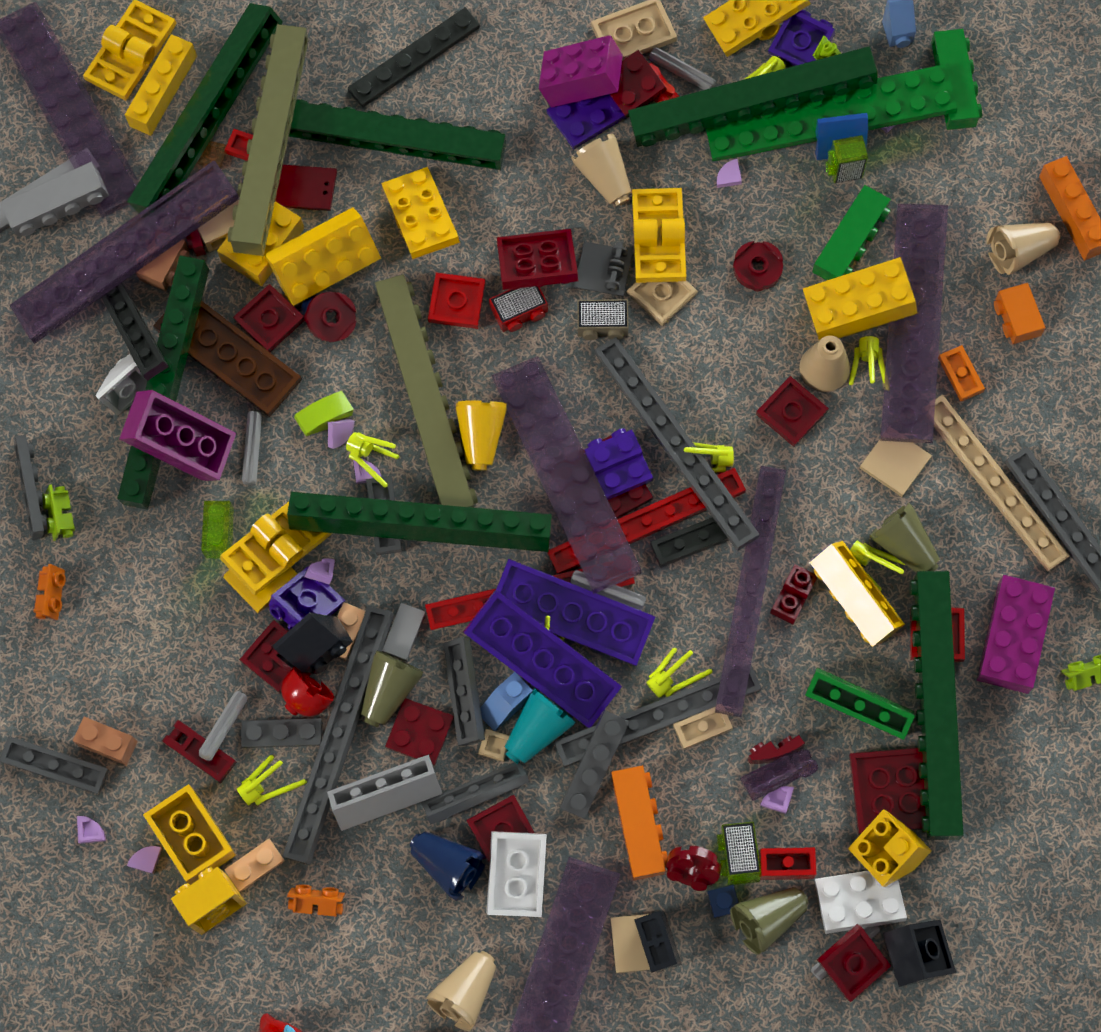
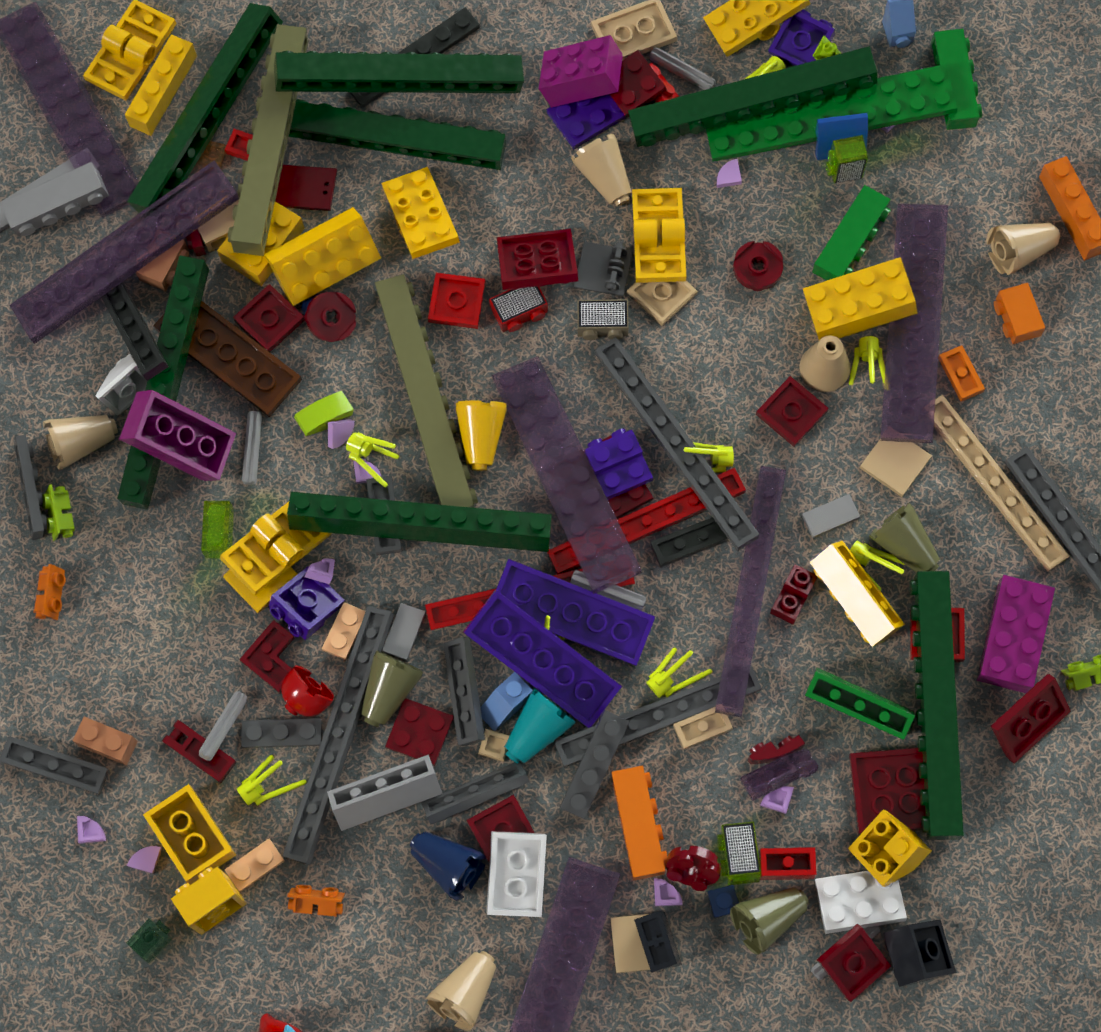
(78, 436): none -> tan cone
(150, 940): none -> clear green brick
(314, 643): black slope -> none
(397, 72): none -> dark green brick
(666, 894): none -> lavender tile
(830, 516): none -> light grey tile
(1031, 718): none -> dark red plate

